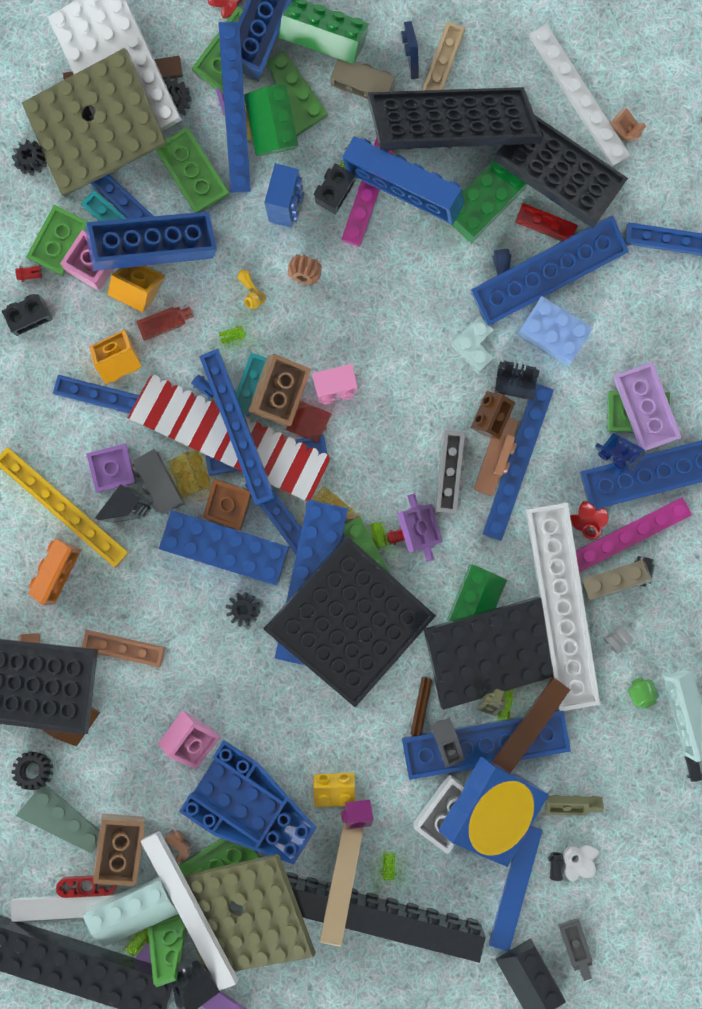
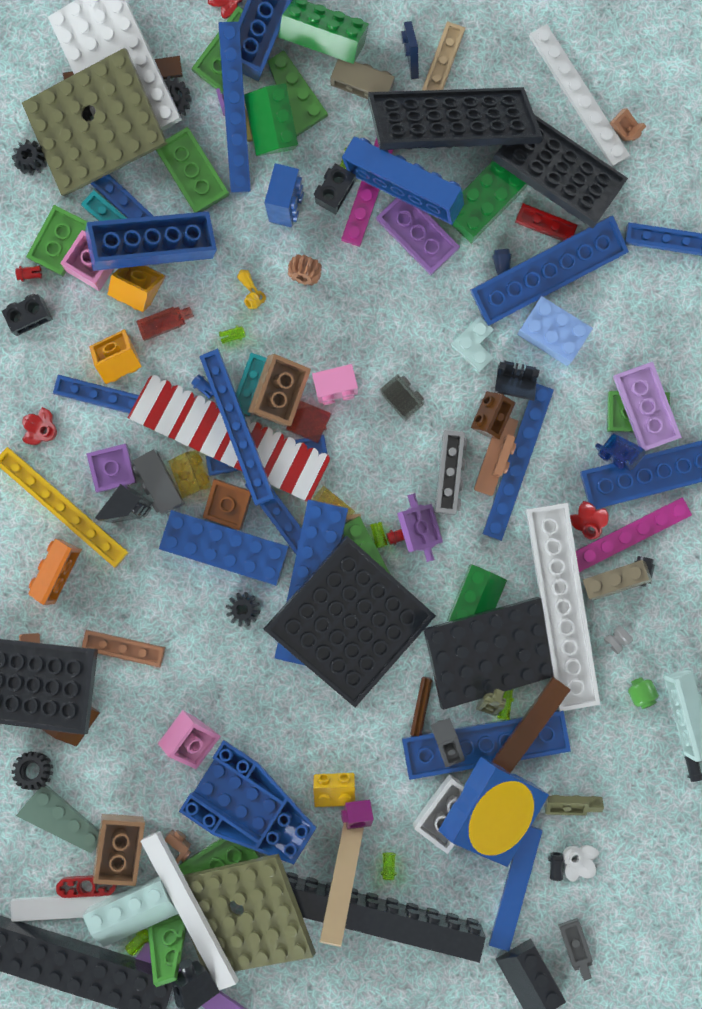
(36, 426): none -> red plate
(402, 397): none -> clear smoke brick
(418, 234): none -> medium lavender plate

